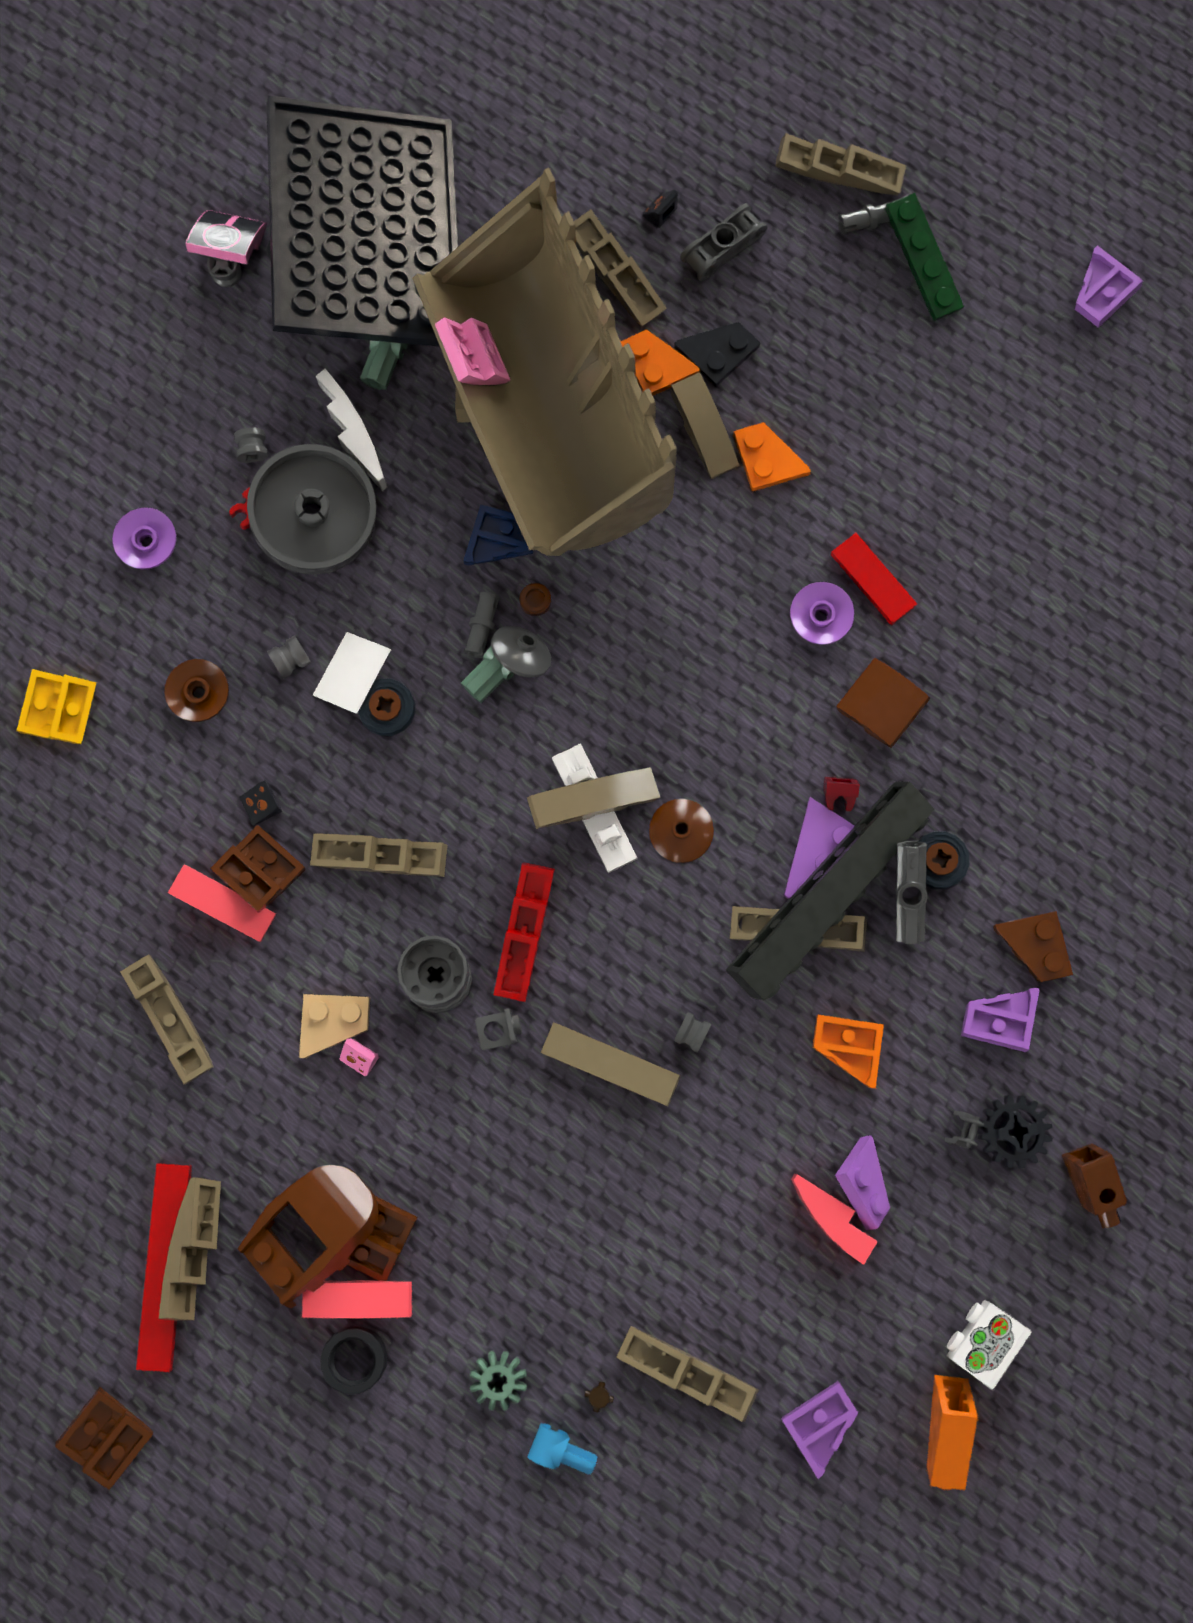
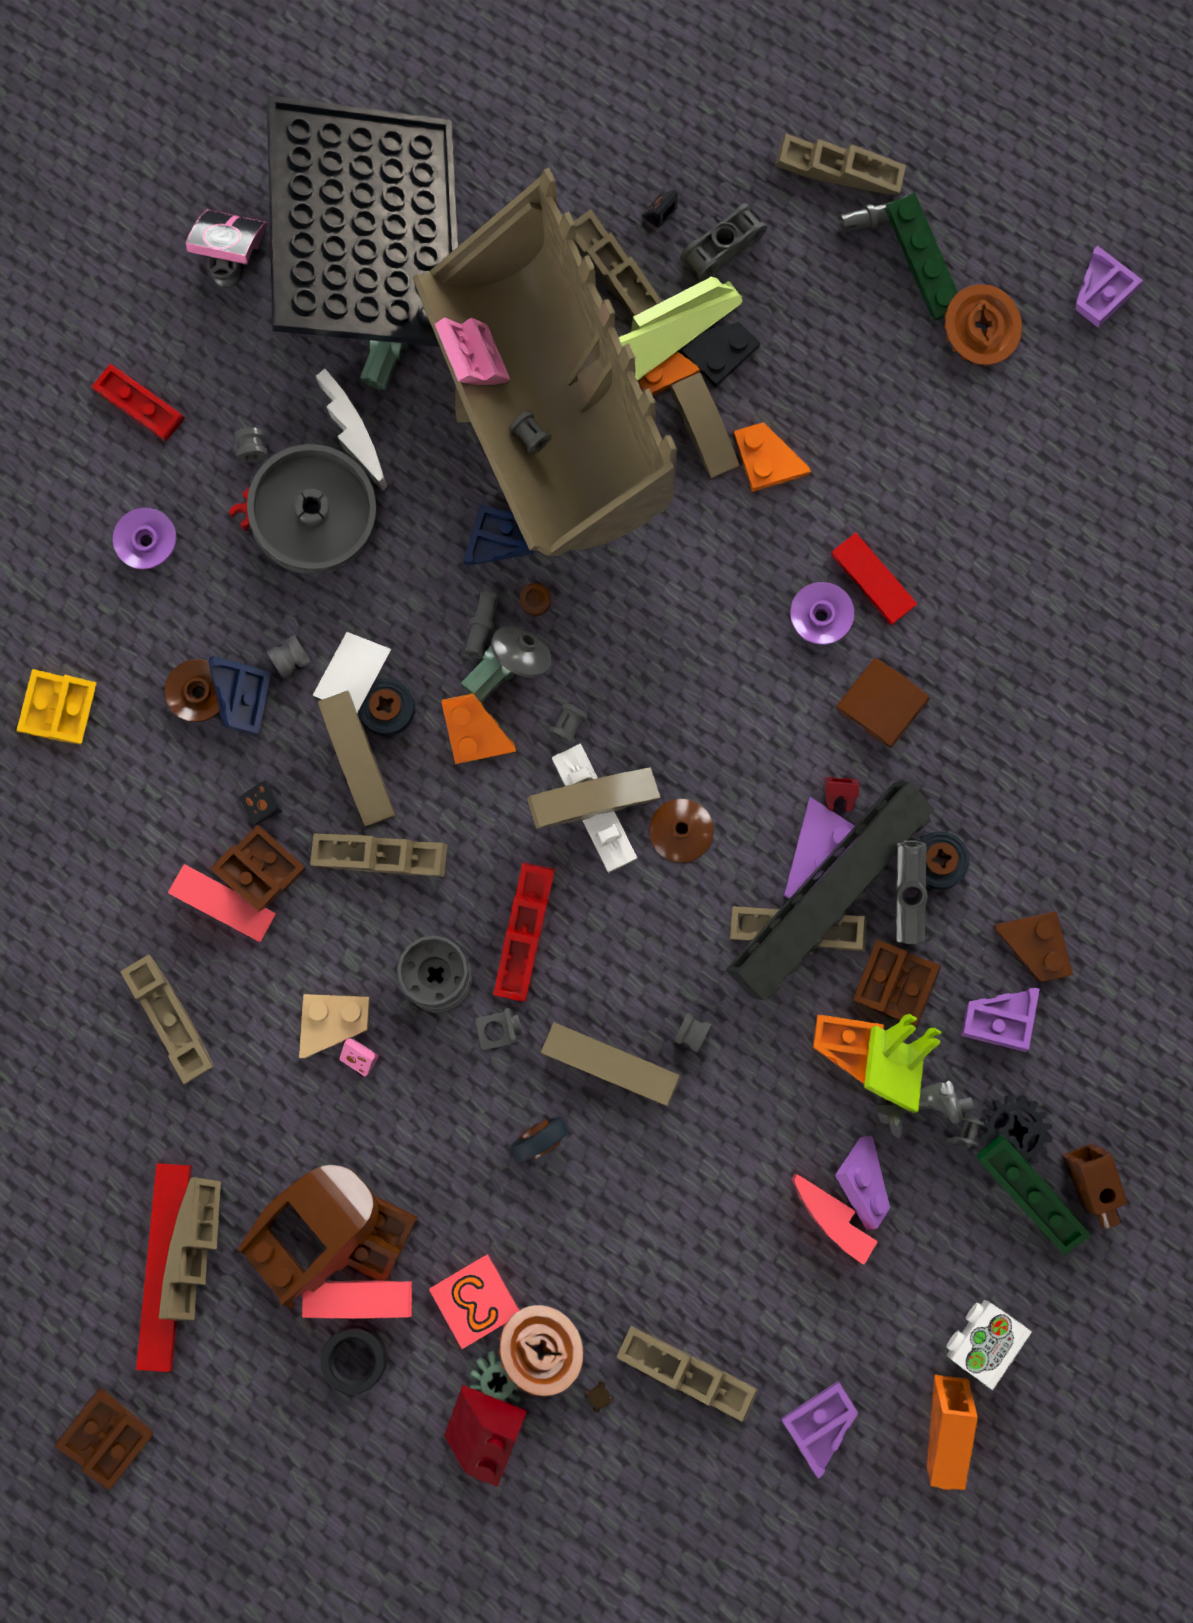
(138, 402): none -> red tile
(240, 693): none -> dark blue wing
(356, 758): none -> dark tan slope
(473, 731): none -> orange wing
(474, 1301): none -> coral tile
(483, 1434): none -> dark red slope
(530, 432): none -> dark grey bush
(539, 1139): none -> black wheel
(552, 1448): dark azure axle -> none
(559, 1339): none -> gear
(568, 723): none -> dark grey bush
(677, 321): none -> yellowish green wedge
(895, 1067): none -> lime plate
(896, 982): none -> reddish brown slope
(936, 1097): none -> dark grey animal
(994, 309): none -> dark orange gear
(1033, 1194): none -> dark green plate

